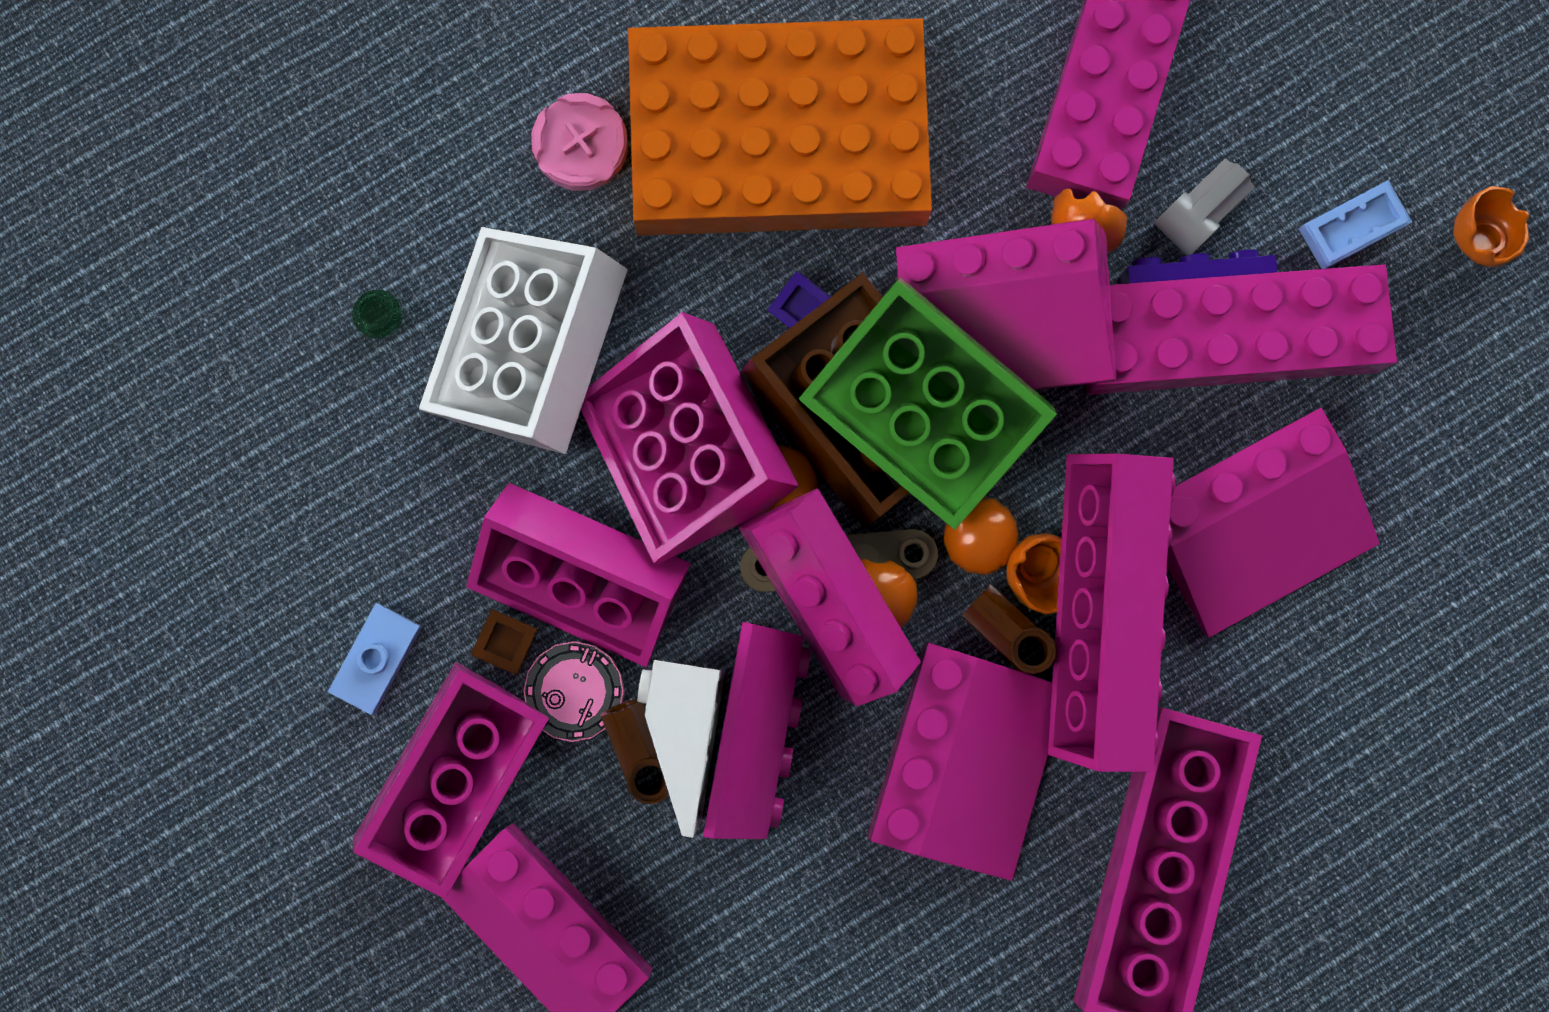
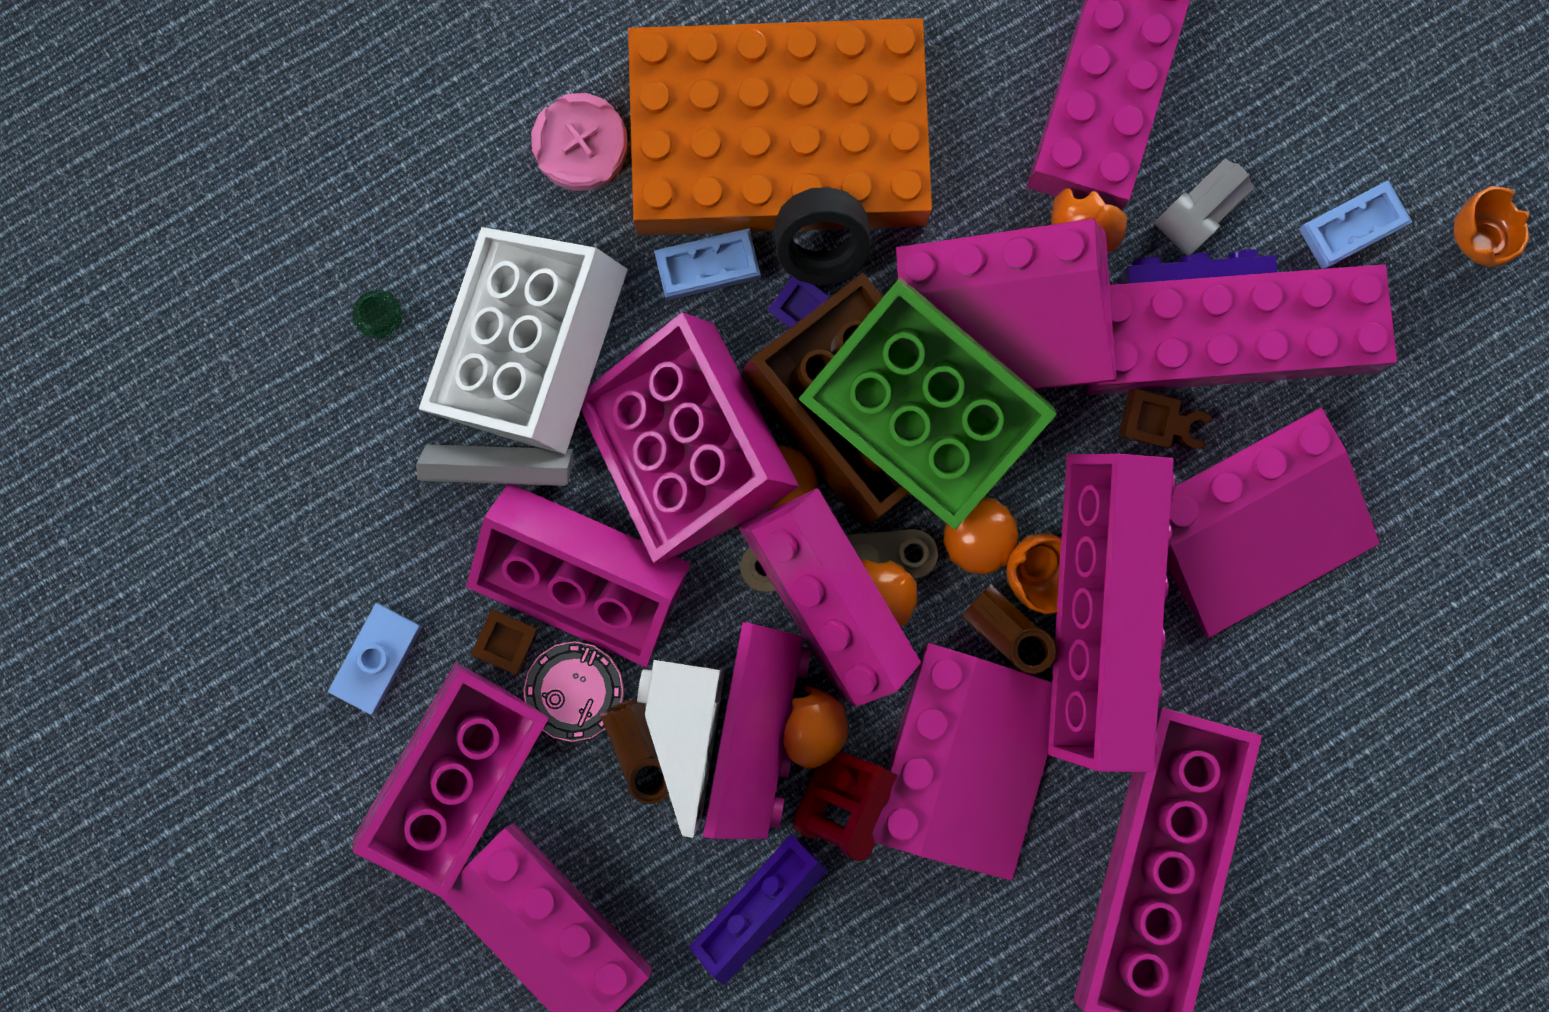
(494, 465): none -> light grey tile
(707, 264): none -> light blue plate
(757, 909): none -> dark purple plate
(815, 729): none -> orange hair
(820, 206): none -> black tyre
(853, 787): none -> dark red plate
(1156, 419): none -> reddish brown plate

